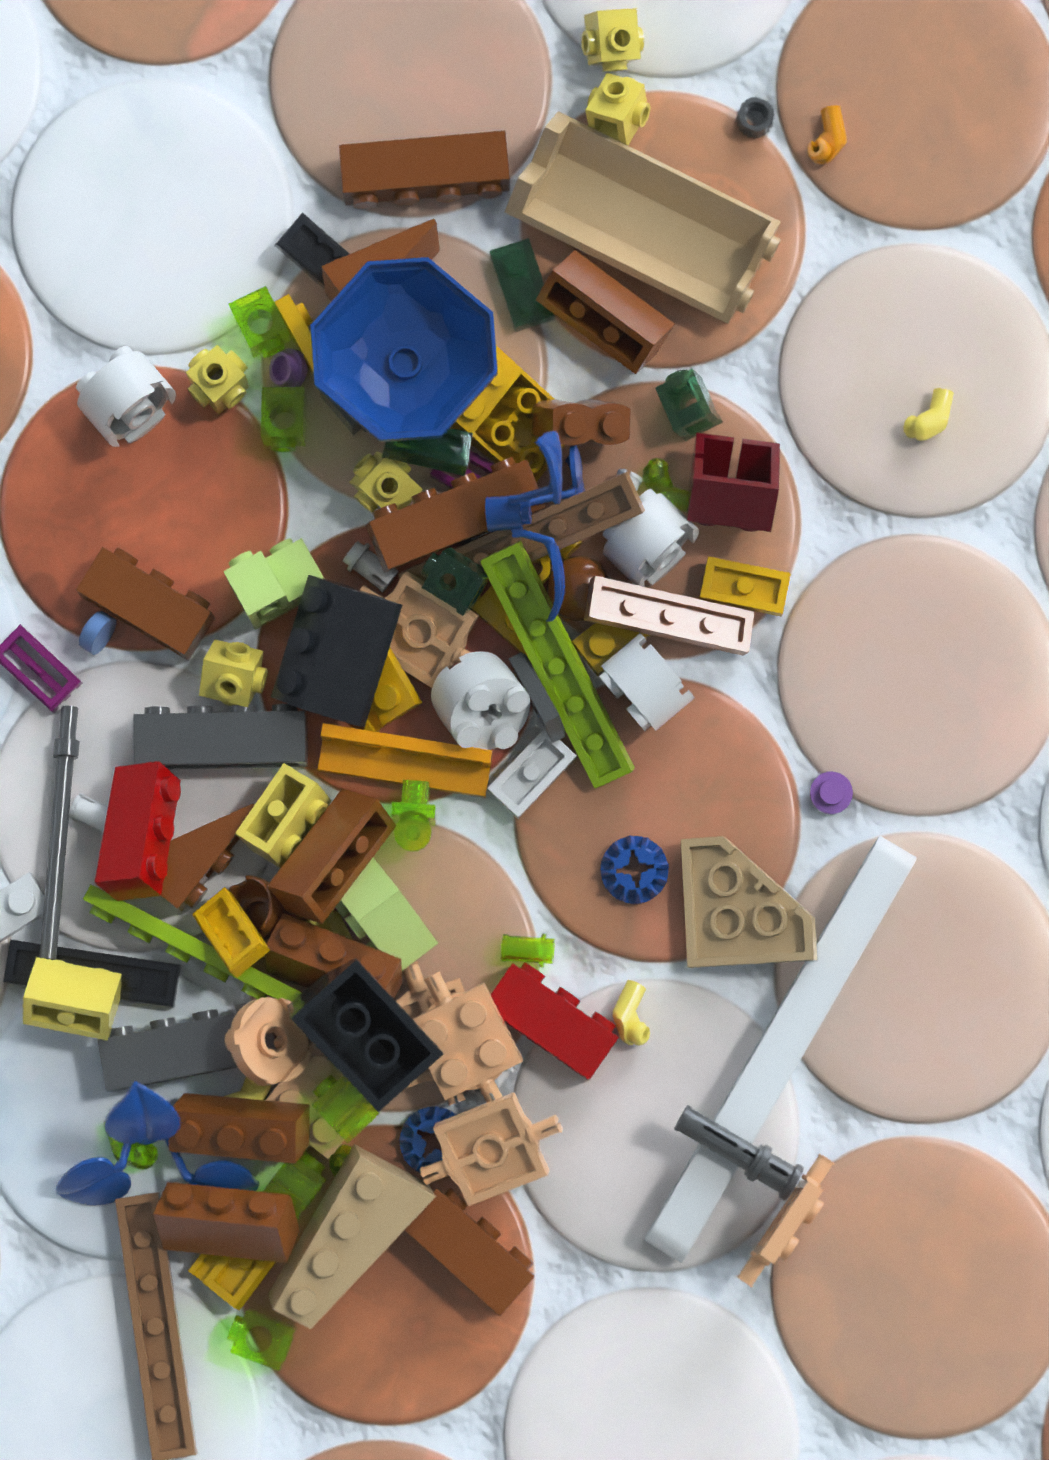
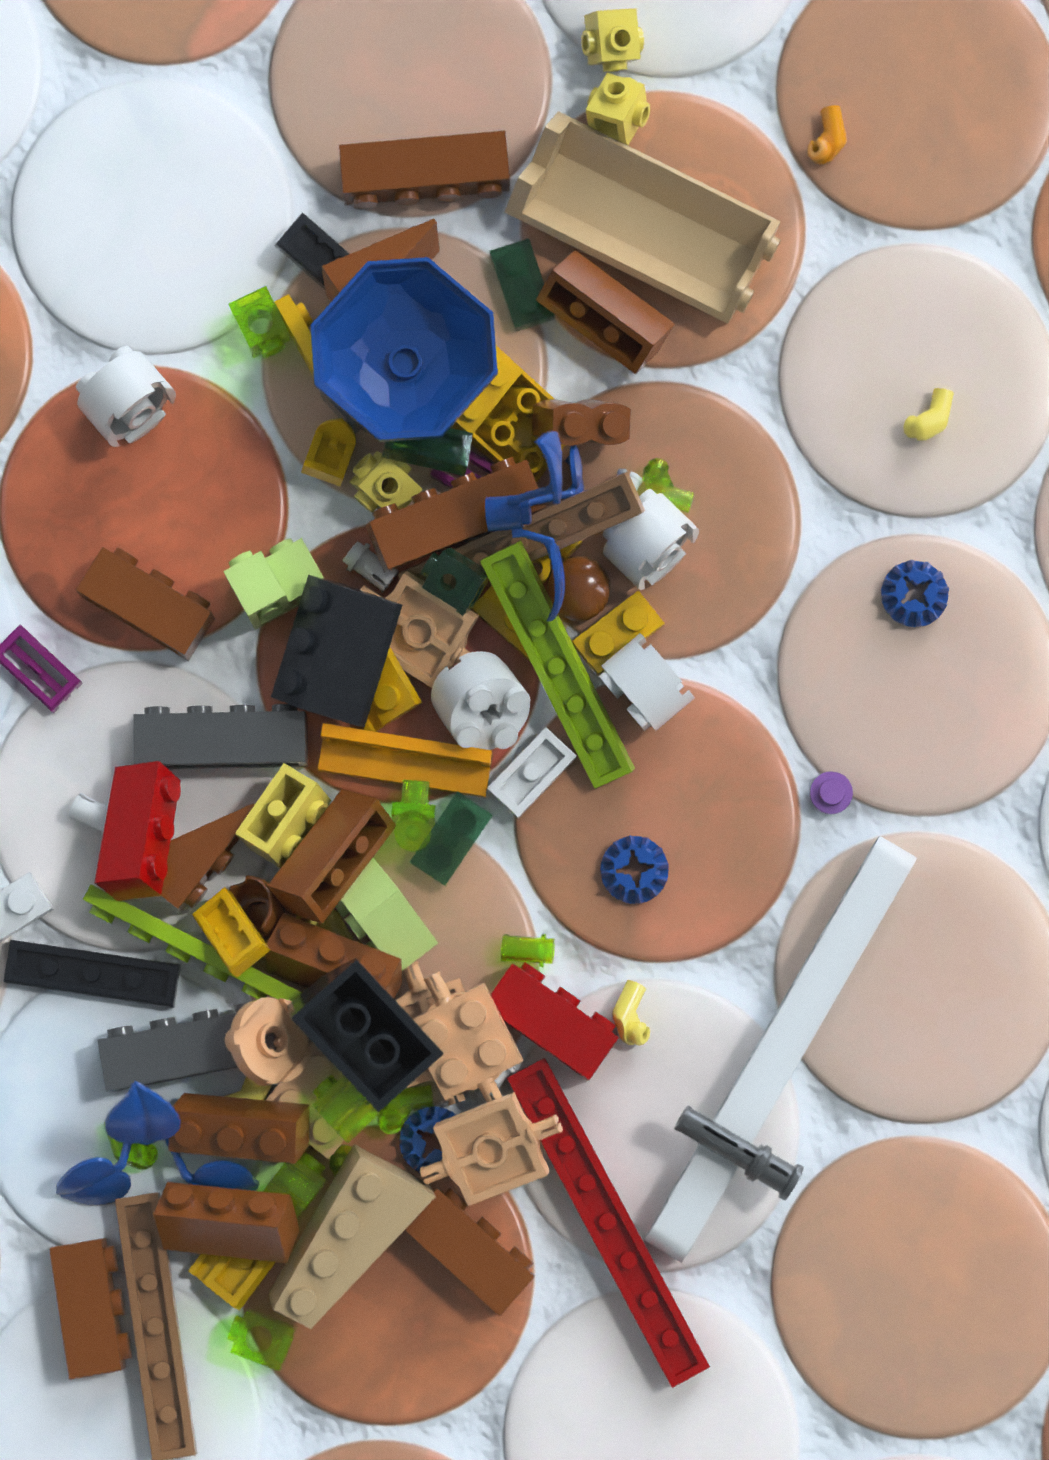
(66, 751): dark grey bar -> none
(71, 998): light yellow brick -> none
(90, 1308): none -> dark orange brick
(97, 632): medium blue tile -> none
(224, 391): light yellow brick -> none
(232, 673): light yellow brick -> none
(280, 400): clear neon green brick -> none
(288, 368): medium lavender plate -> none
(330, 451): none -> yellow plate
(396, 1112): none -> clear neon green arm
(452, 839): none -> clear green plate
(538, 697): dark grey tile -> none
(610, 1226): none -> red plate
(669, 615): plate -> none
(674, 395): clear green brick -> none
(733, 502): dark red piece -> none
(738, 910): tan plate -> none
(745, 586): yellow plate -> none
(761, 106): dark grey axle -> none
(779, 1238): light nougat plate -> none
(913, 612): none -> blue gear

